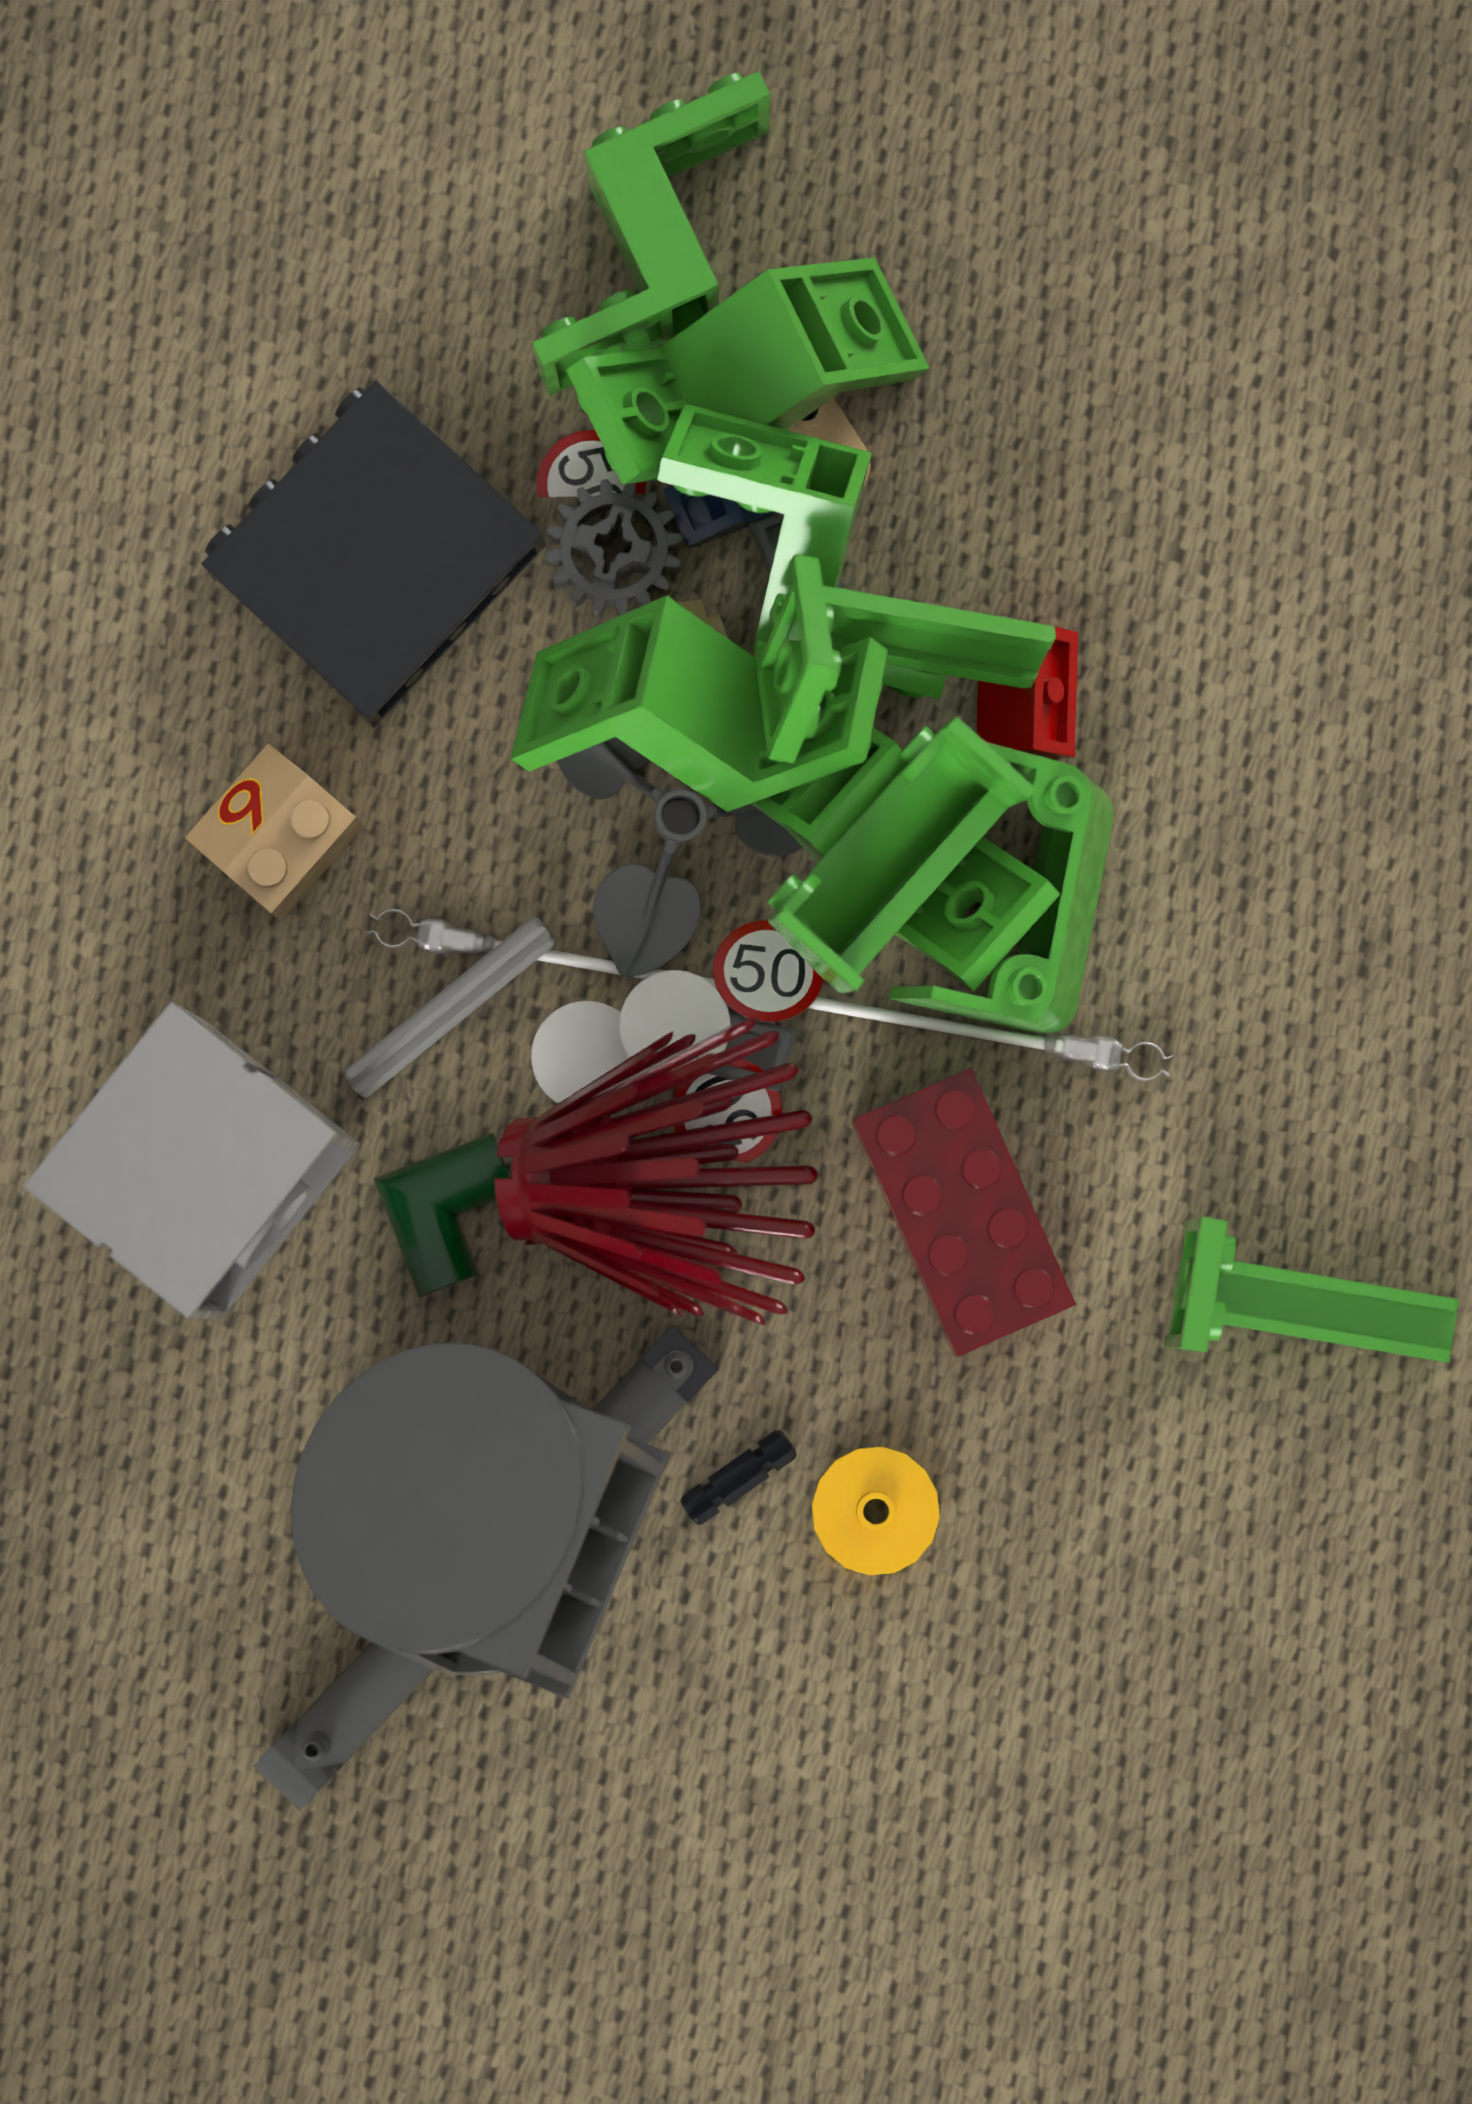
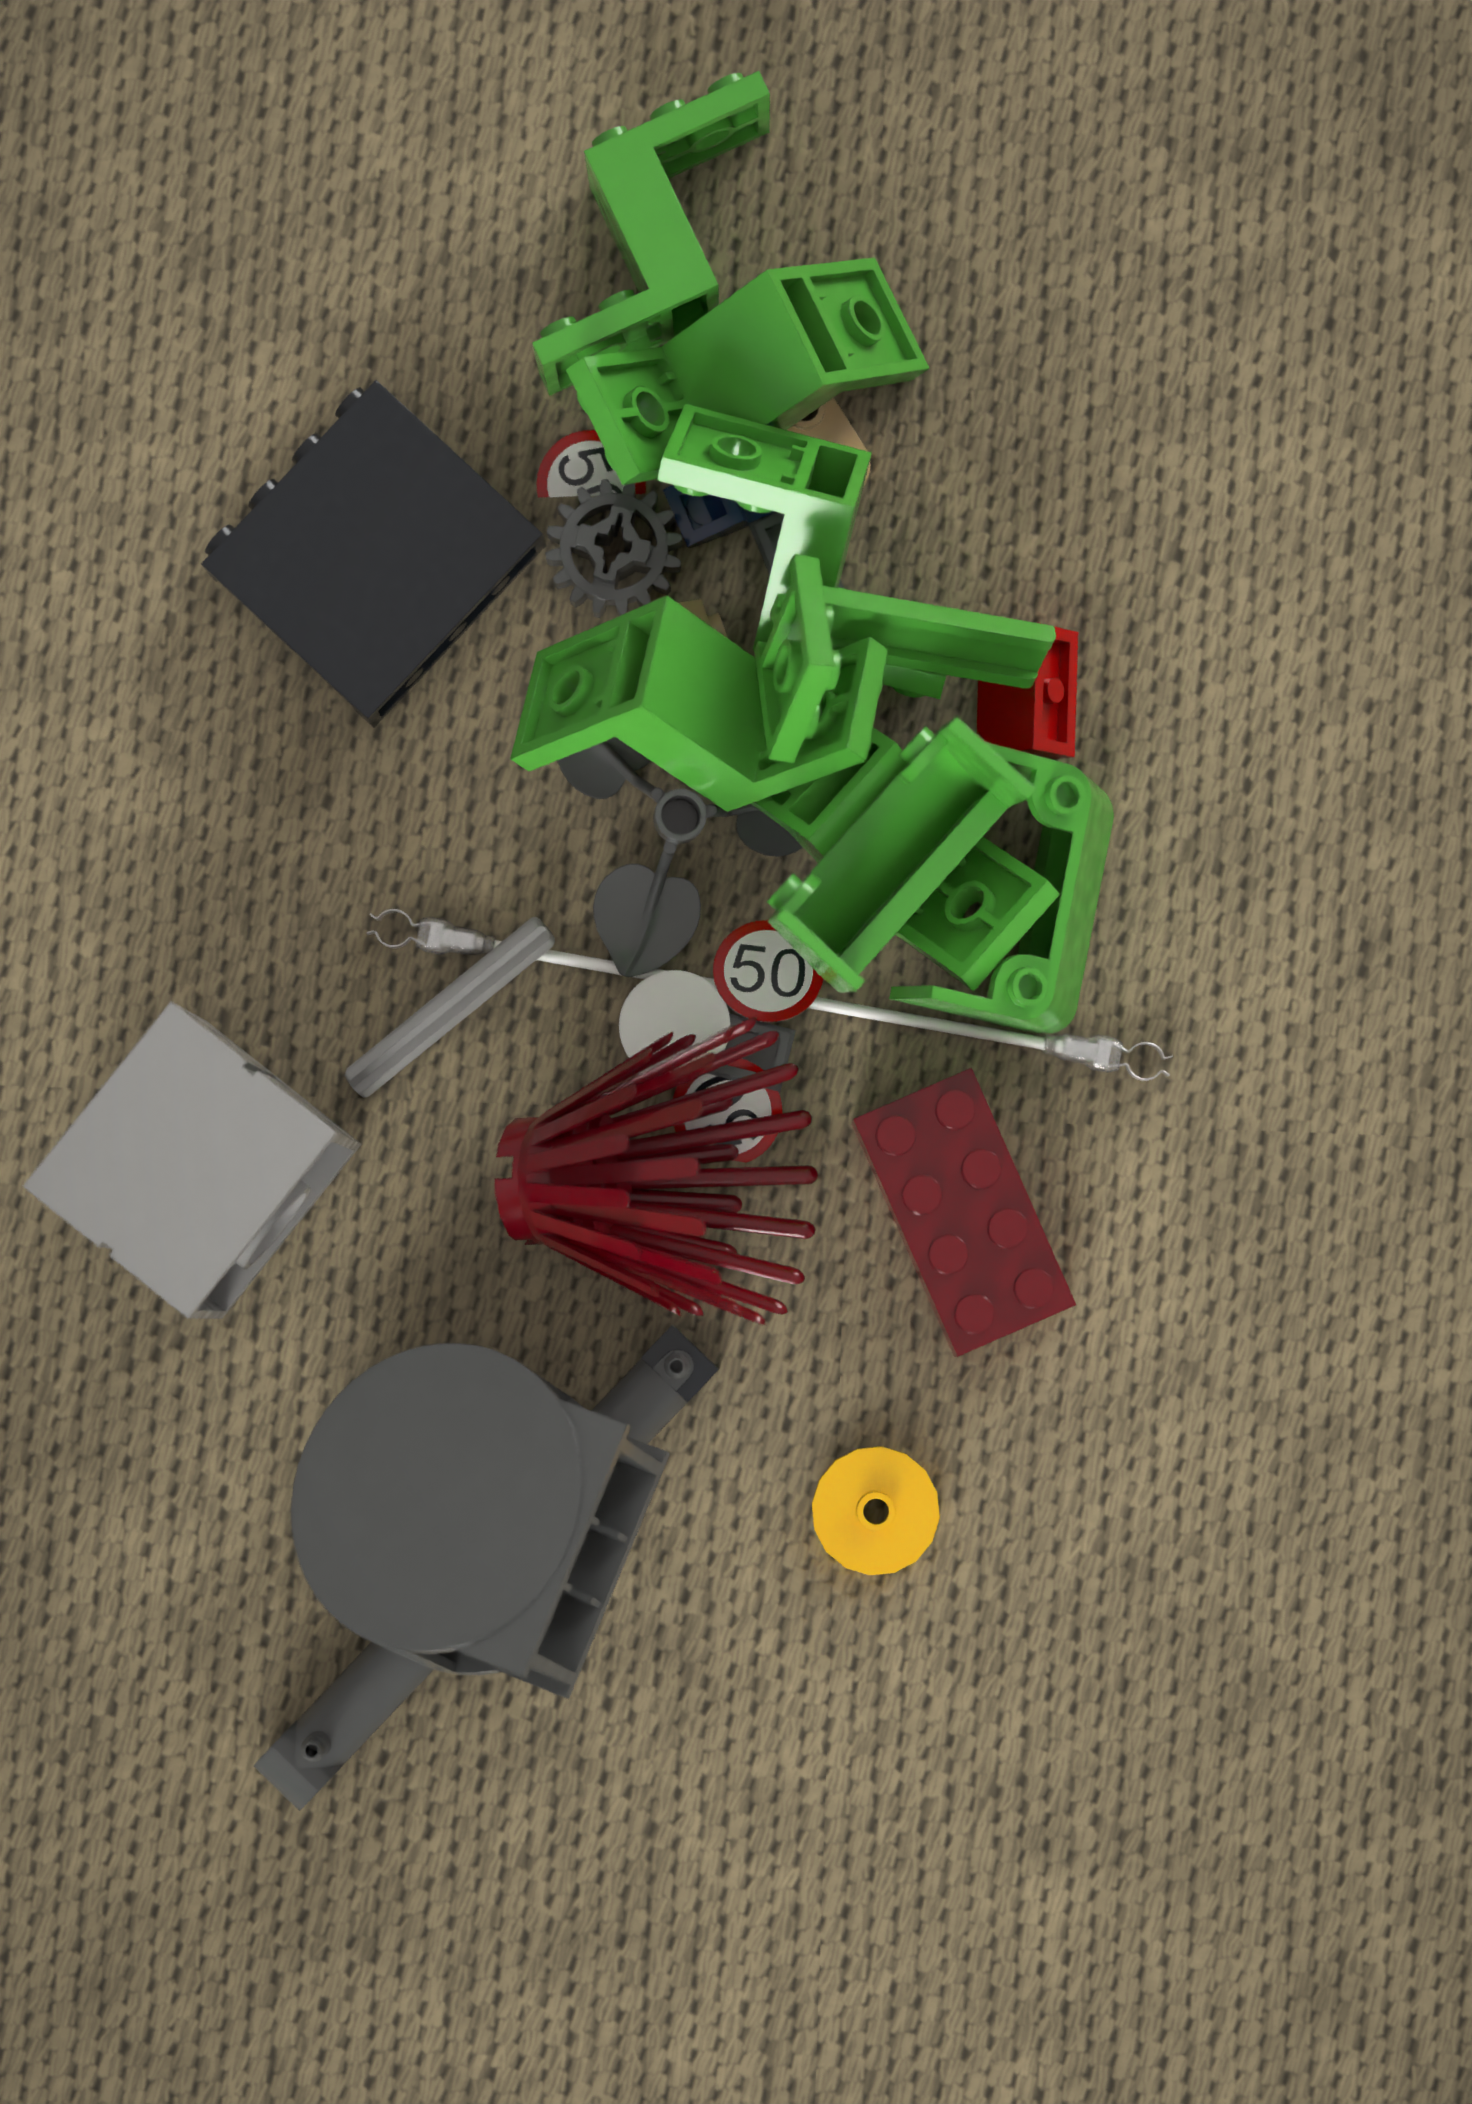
(274, 831): tan slope -> none
(425, 1204): dark green brick -> none
(576, 1047): white sticker -> none
(738, 1477): black axle -> none
(1219, 1291): bright green bracket -> none

